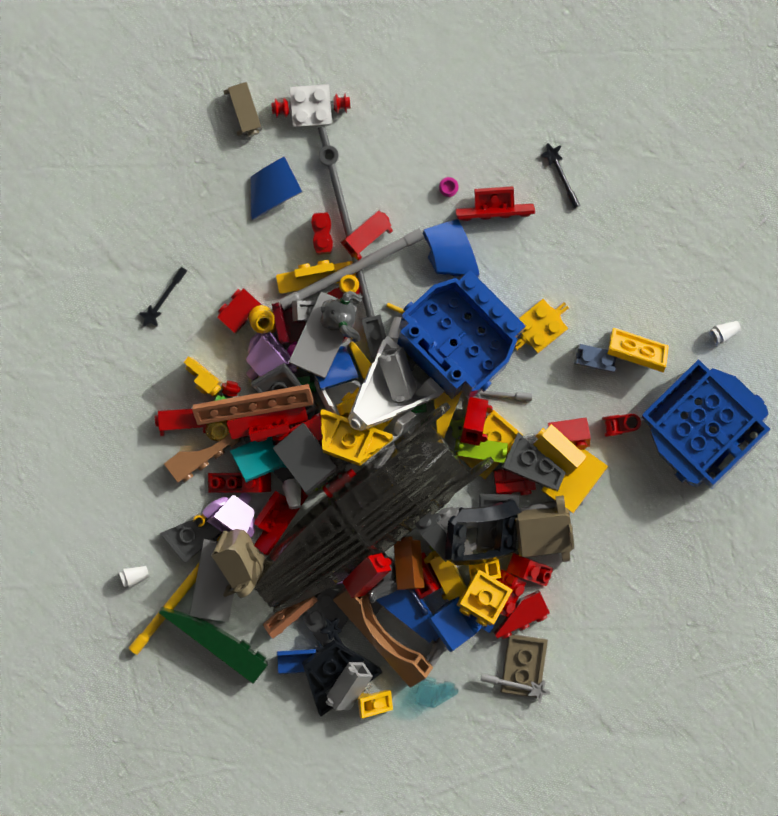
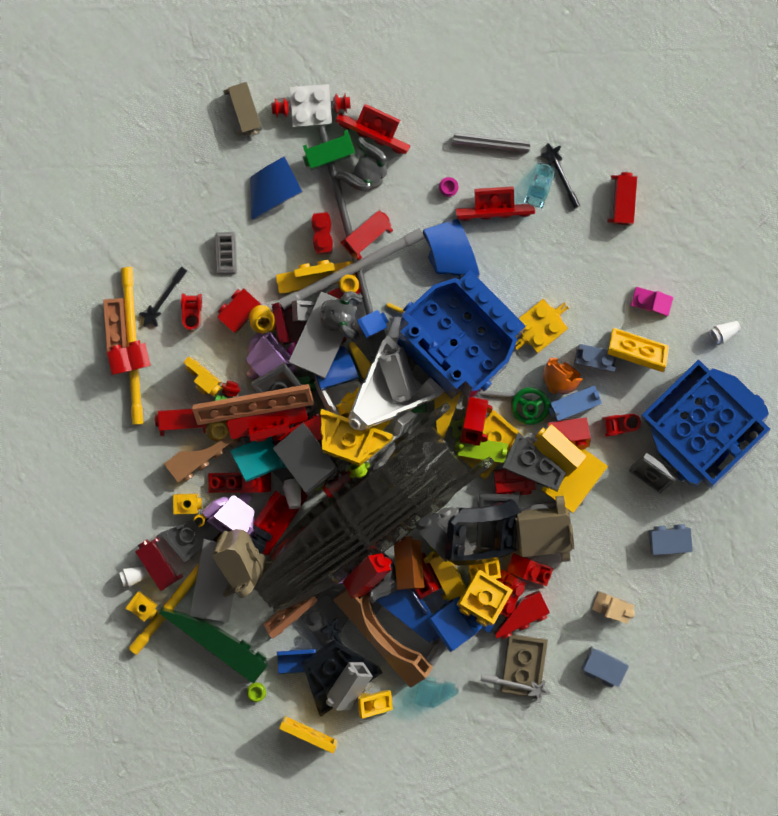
(115, 322): none -> nougat plate
(127, 284): none -> yellow piece
(128, 358): none -> red brick
(141, 599): none -> yellow brick
(157, 564): none -> dark red brick
(178, 503): none -> yellow brick
(191, 310): none -> red piece
(226, 235): none -> light grey slope
(256, 692): none -> lime plate
(260, 538): none -> black wheel
(308, 734): none -> yellow tile
(329, 152): none -> green brick
(358, 471): none -> lime plate
(369, 169): none -> dark grey hair
(373, 323): none -> blue slope
(375, 125): none -> red bracket
(491, 142): none -> light grey axle
(527, 412): none -> green piece
(539, 185): none -> clear light blue slope
(560, 377): none -> orange cylinder
(574, 403): none -> medium blue brick
(605, 667): none -> sand blue brick
(613, 607): none -> tan piece
(624, 199): none -> red brick
(652, 301): none -> dark pink slope
(653, 473): none -> dark grey tile
(670, 540): none -> sand blue brick

